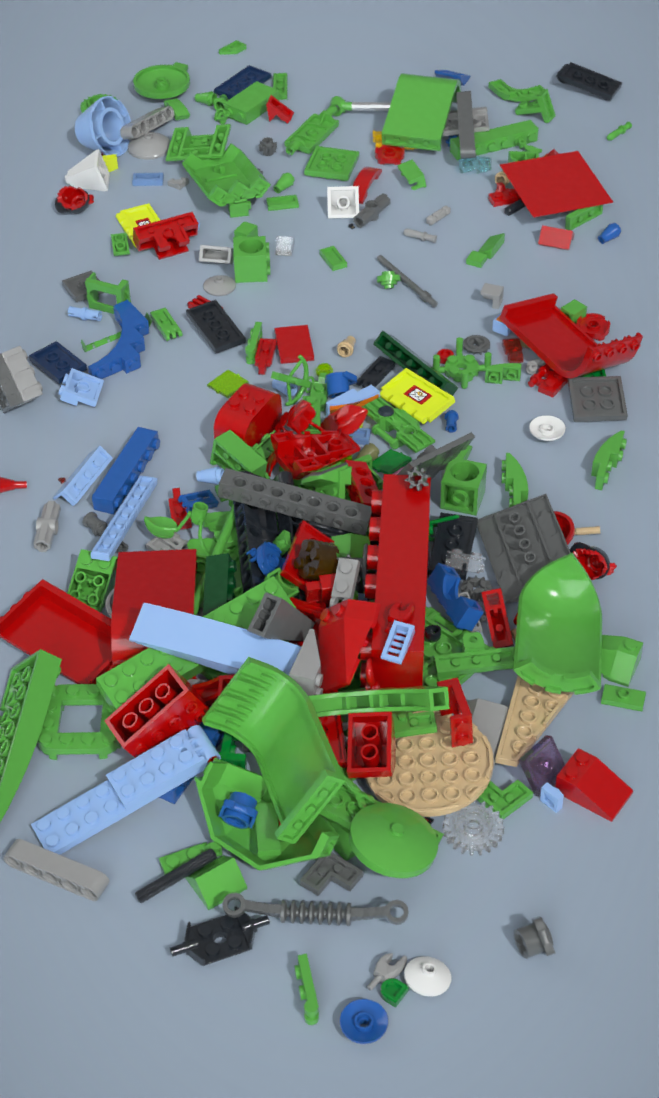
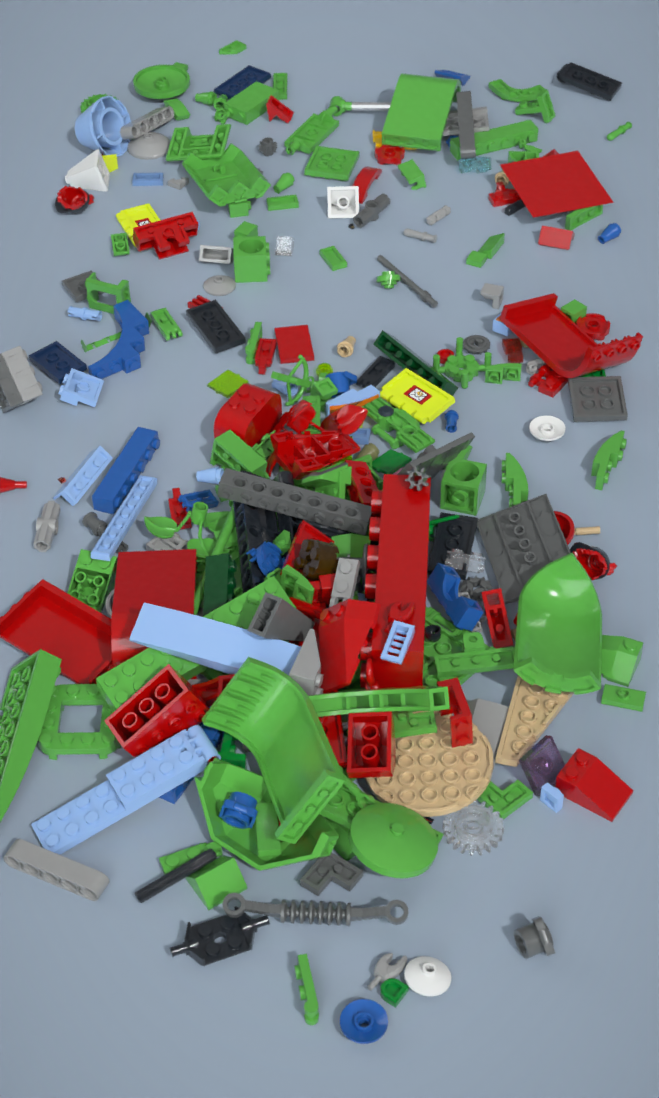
(298, 583): none -> bright green slope
(325, 389): none -> bright green tile

